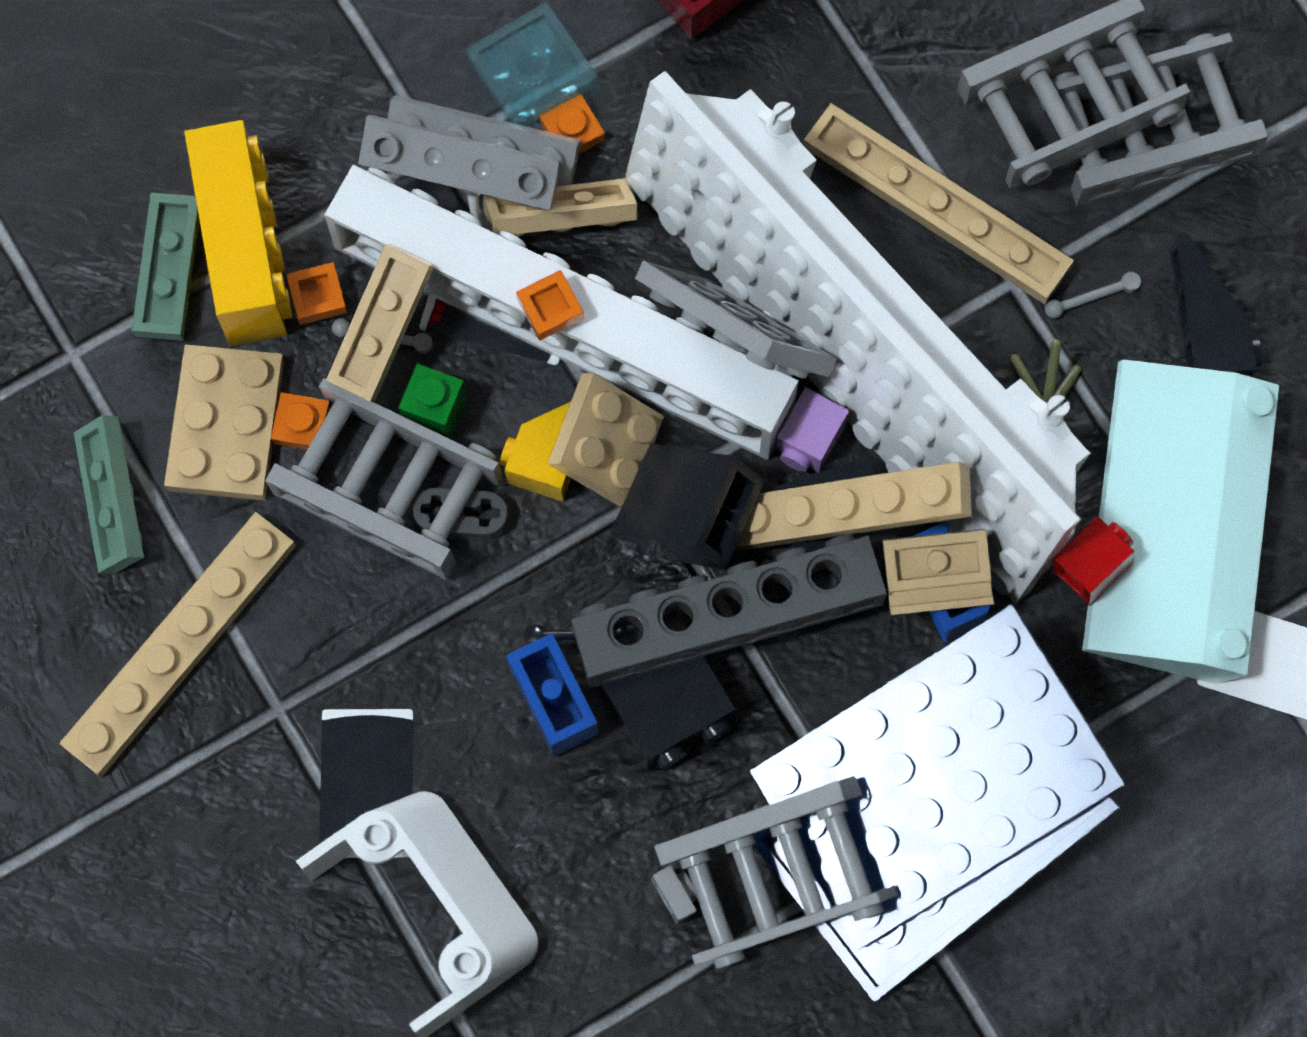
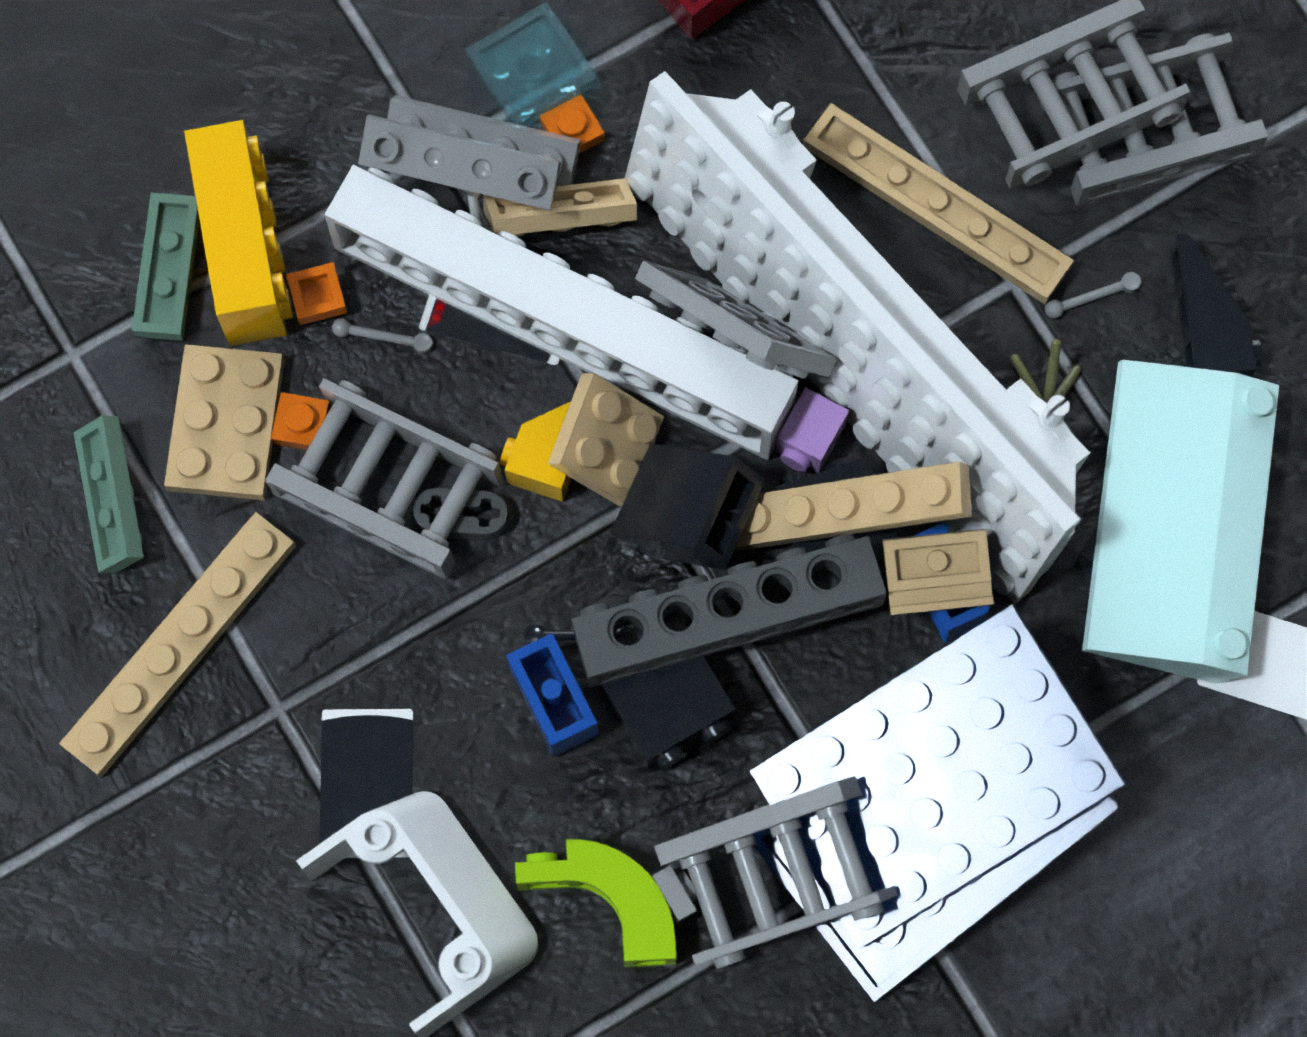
(380, 322): tan plate -> none
(433, 400): green brick -> none
(550, 305): orange plate -> none
(620, 882): none -> lime arch
(1094, 559): red brick -> none

